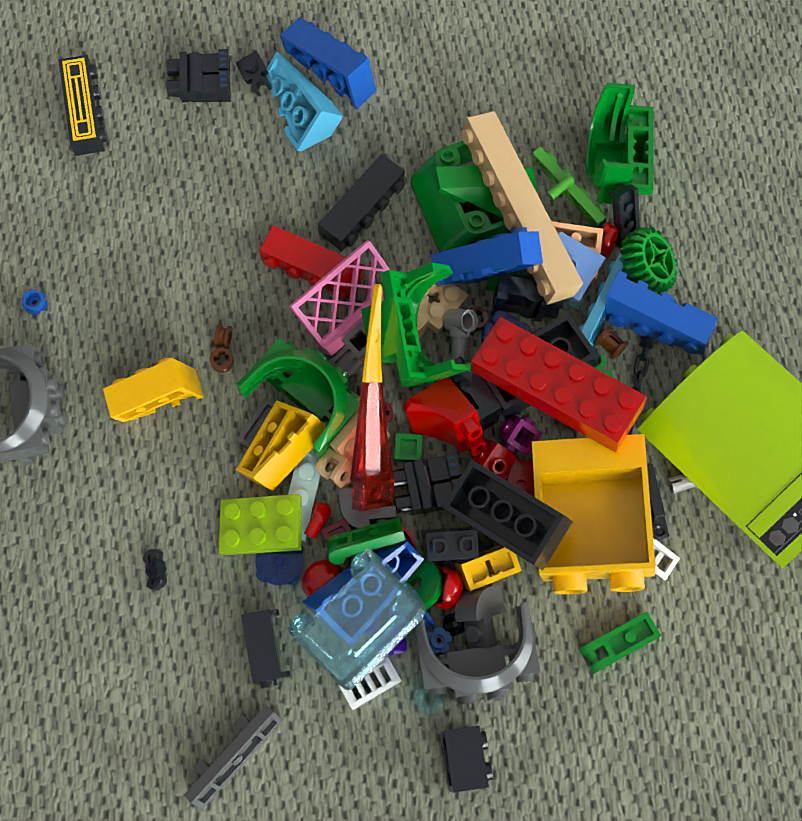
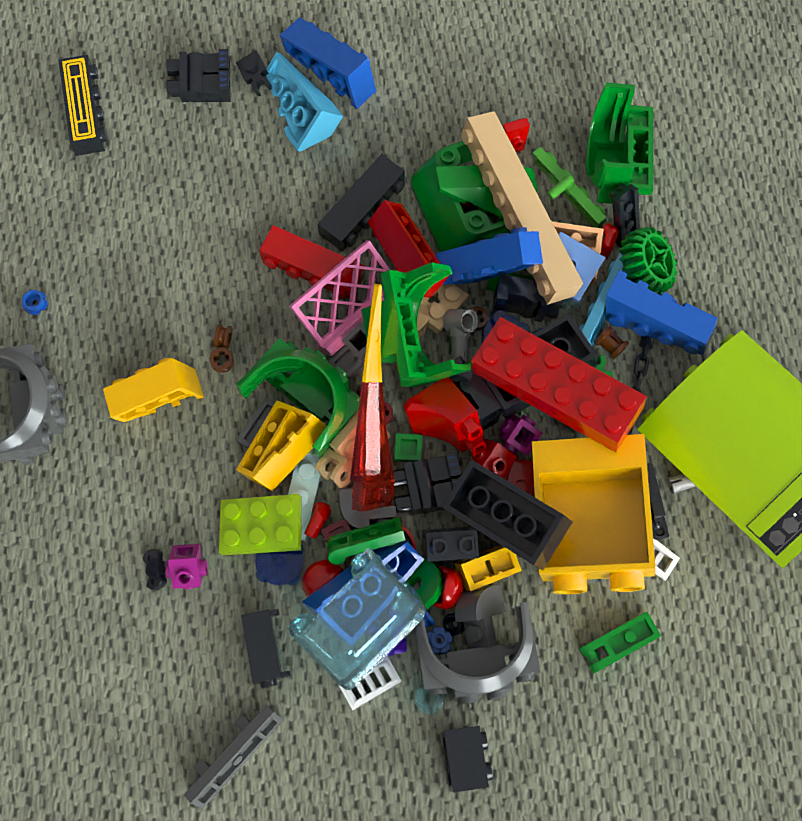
(186, 566): none -> magenta brick
(402, 240): none -> red brick
(517, 133): none -> red plate

